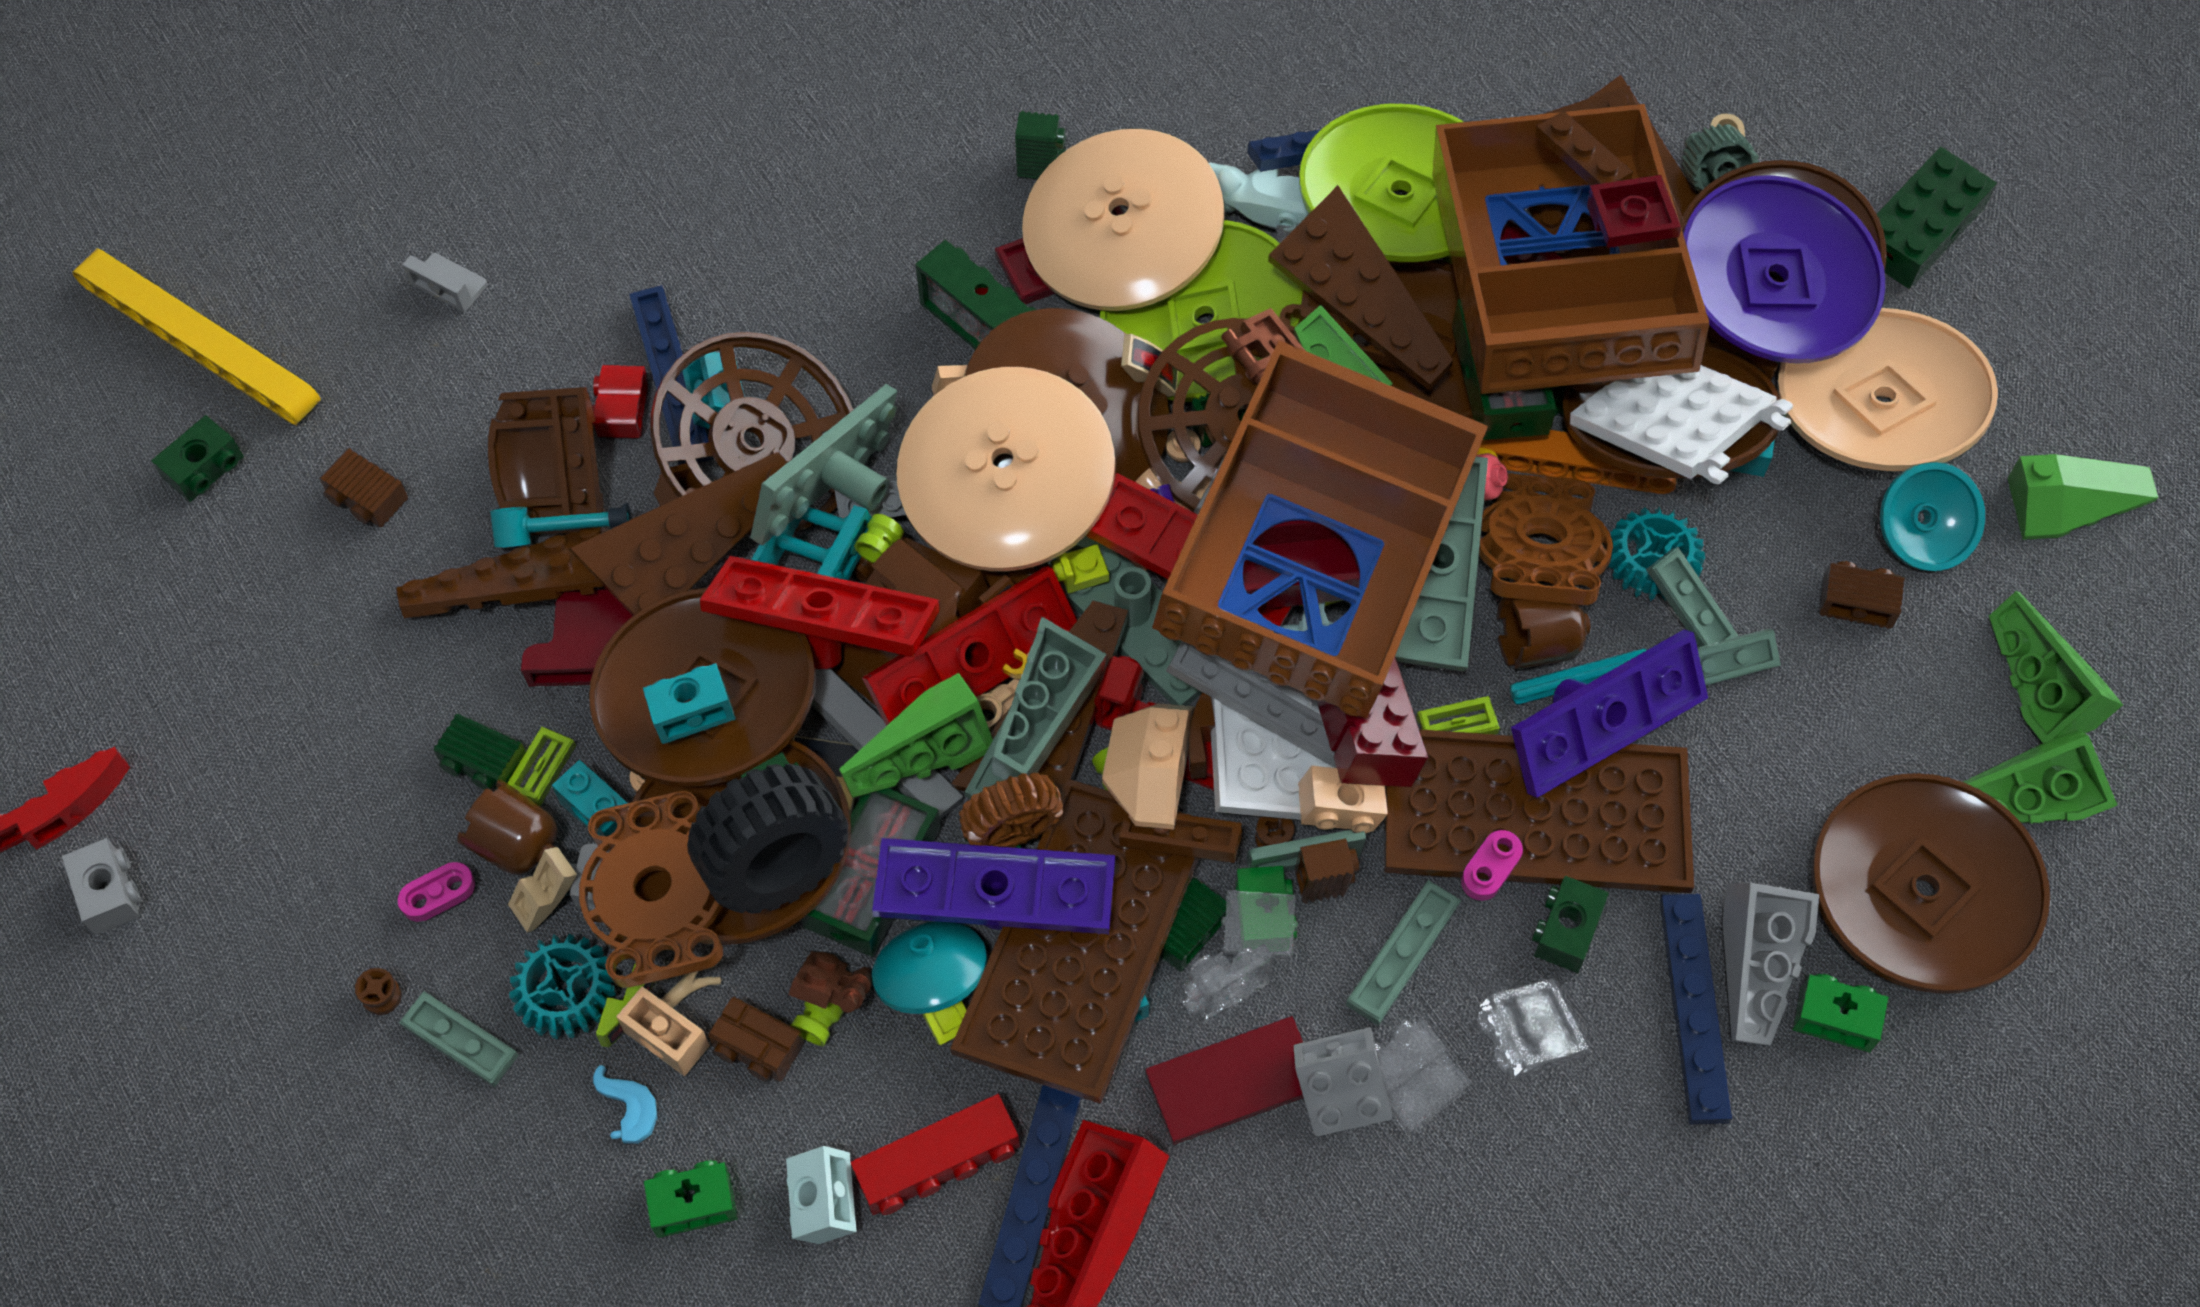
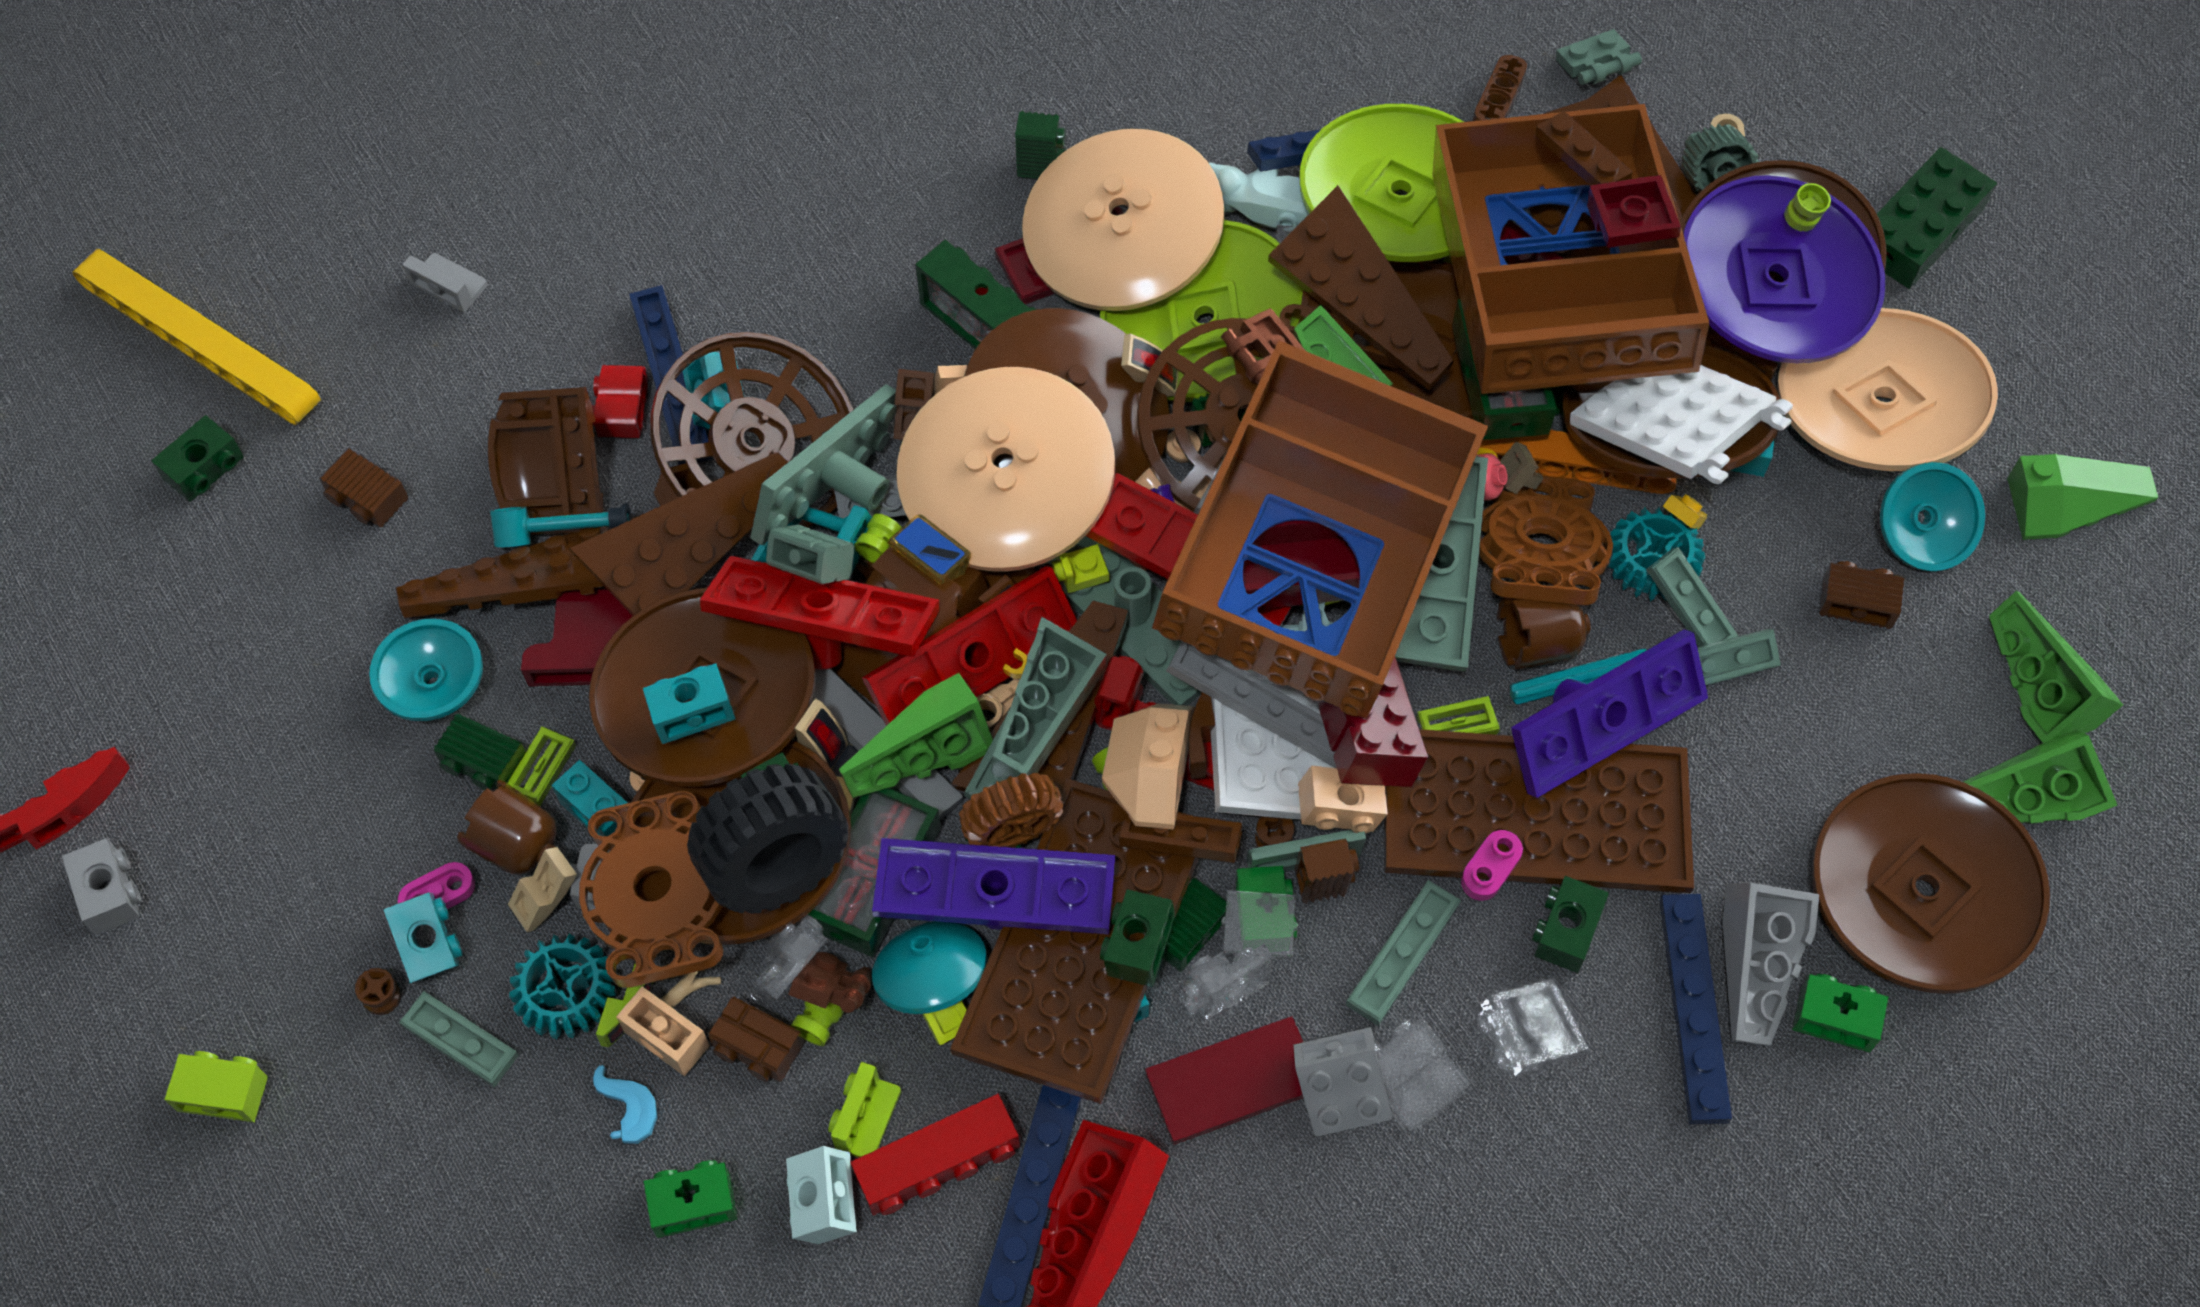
(216, 1086): none -> lime brick
(404, 922): none -> teal brick
(416, 655): none -> teal dish
(789, 955): none -> clear plate
(810, 554): none -> sand green brick
(821, 733): none -> slope
(865, 1112): none -> lime bracket
(912, 393): none -> reddish brown slope
(931, 549): none -> slope
(1140, 959): none -> dark green brick
(1501, 88): none -> reddish brown beam
(1520, 468): none -> dark tan tile
(1598, 57): none -> sand green plate
(1686, 510): none -> yellow plate
(1807, 207): none -> lime wheel

